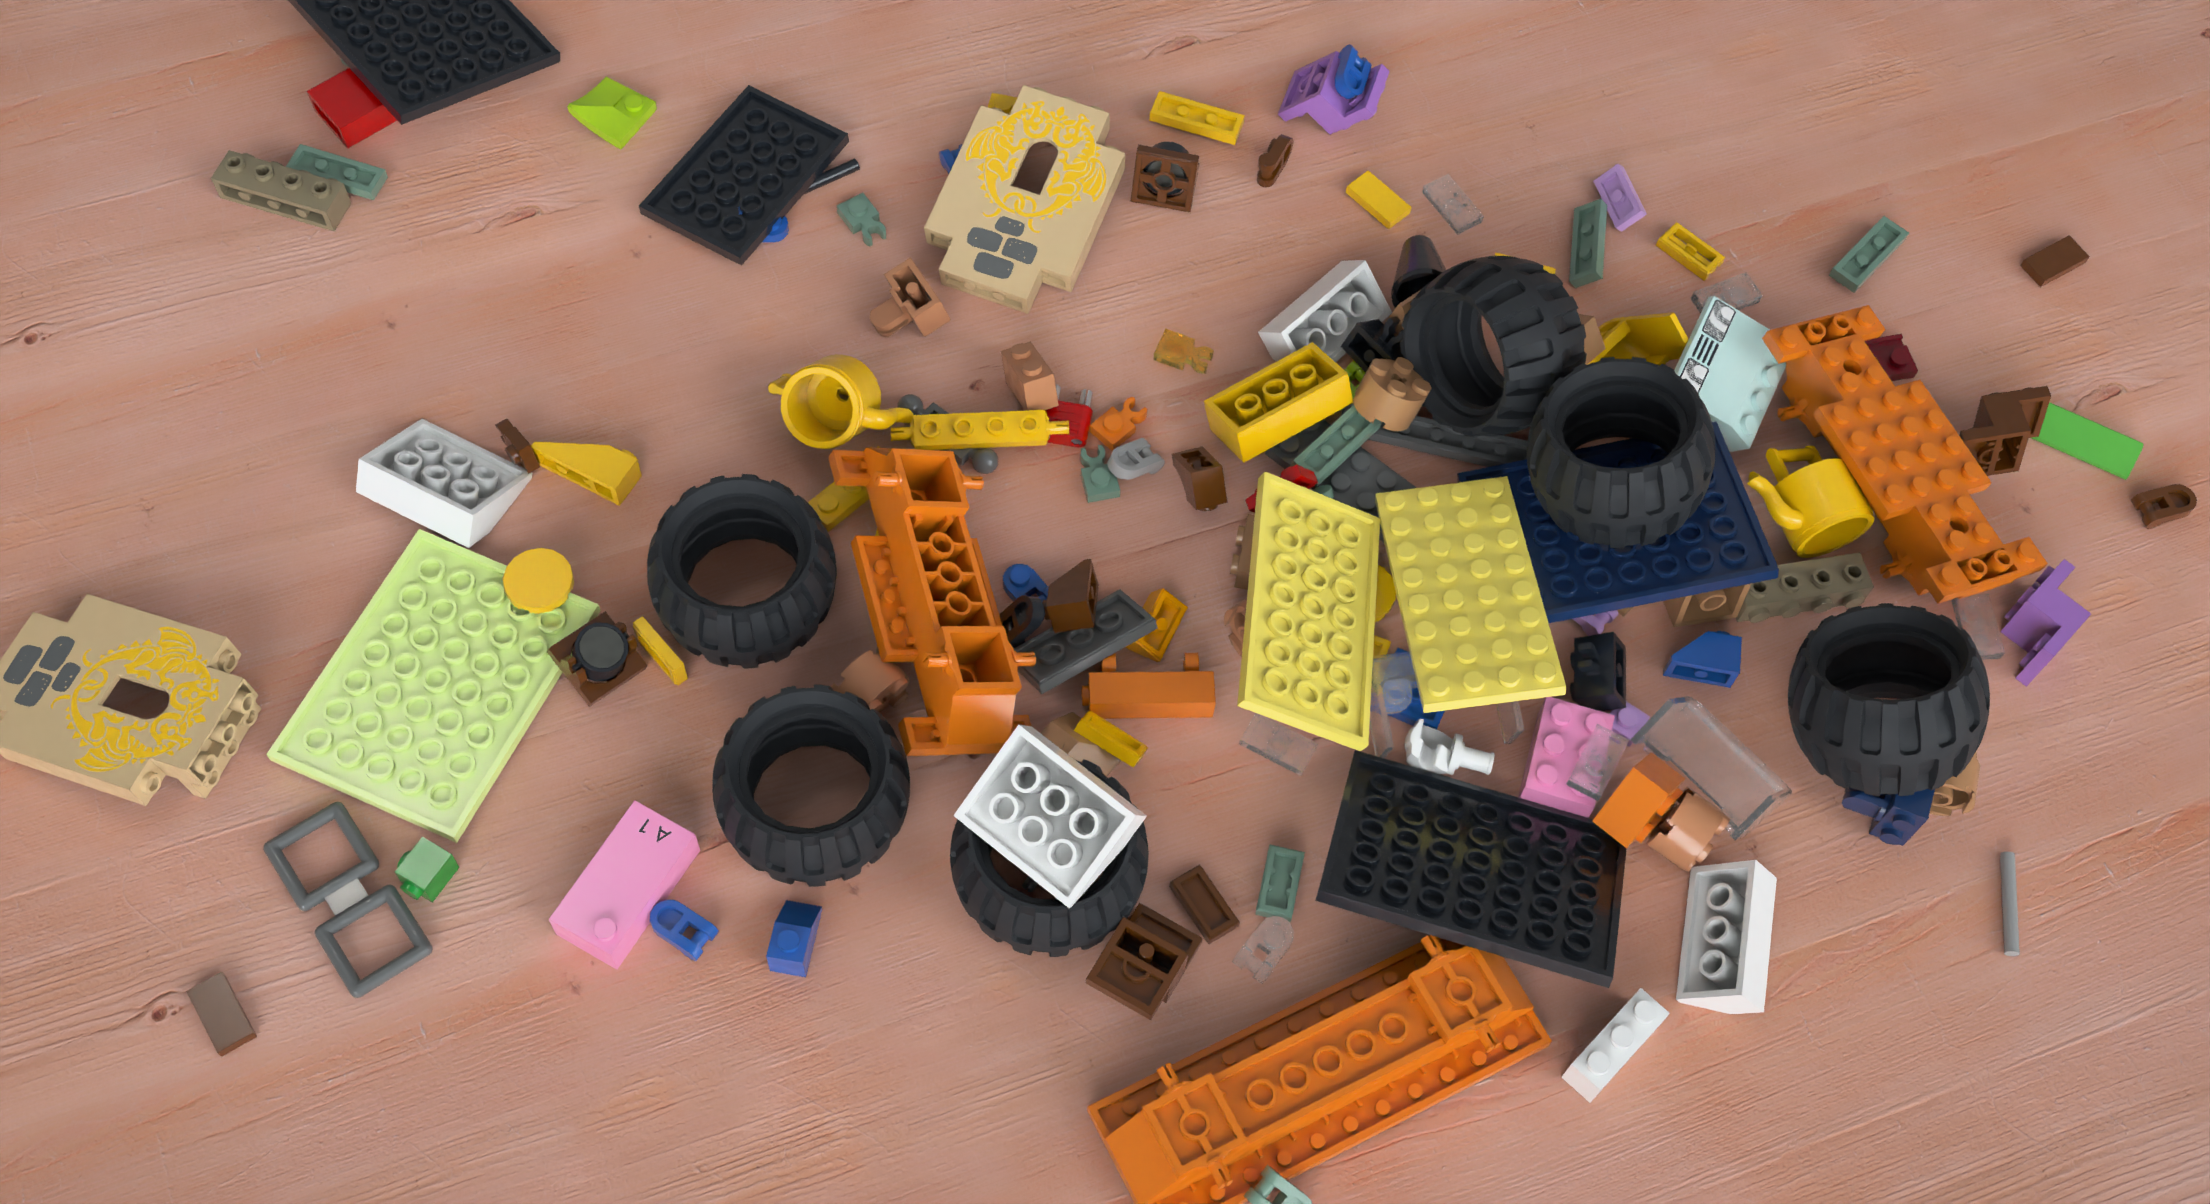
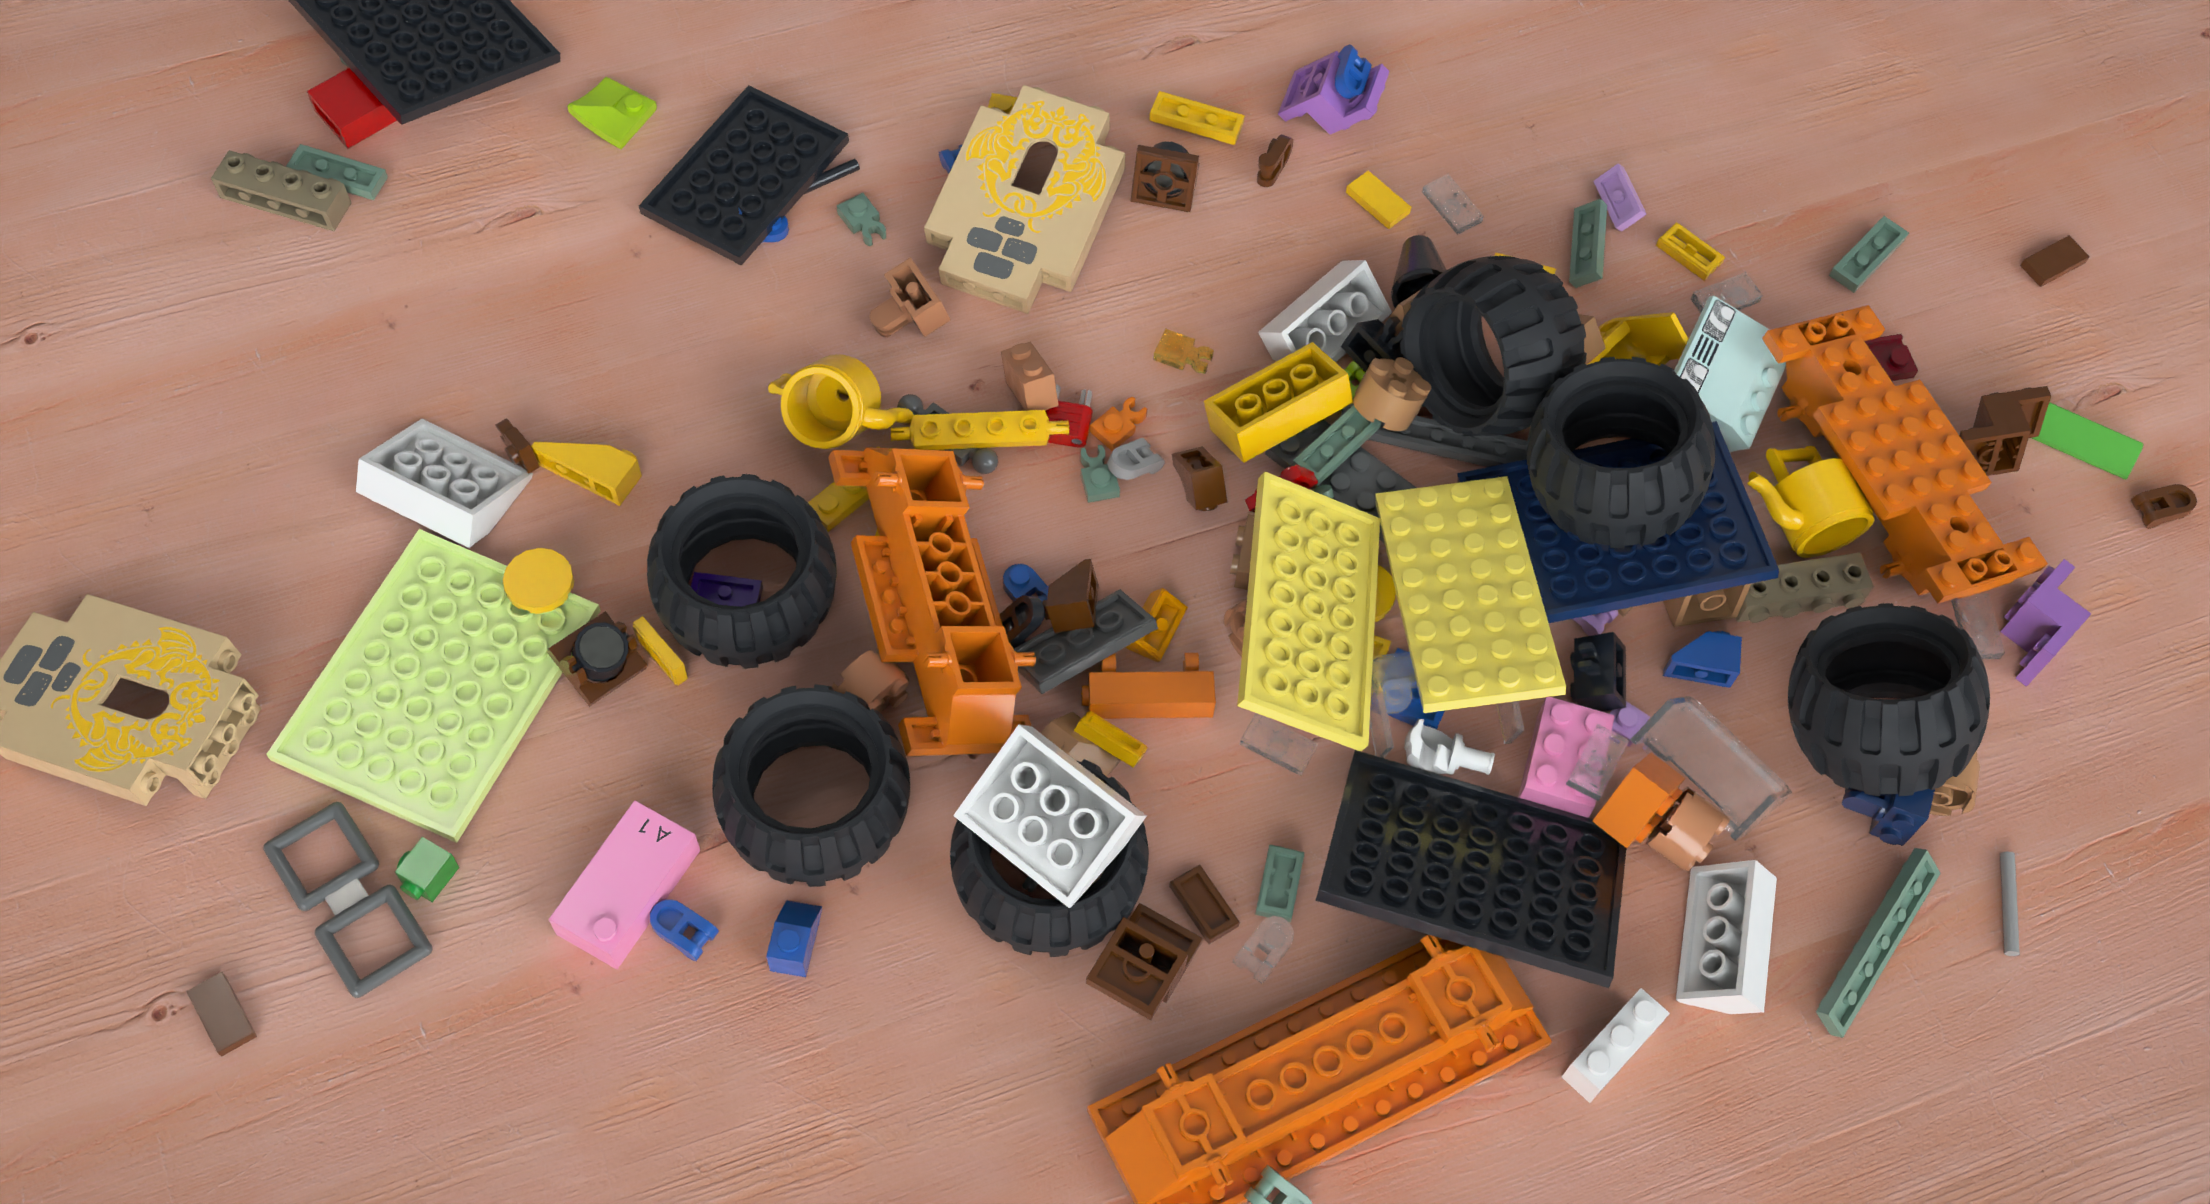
(727, 589): none -> dark purple plate
(1878, 943): none -> sand green plate

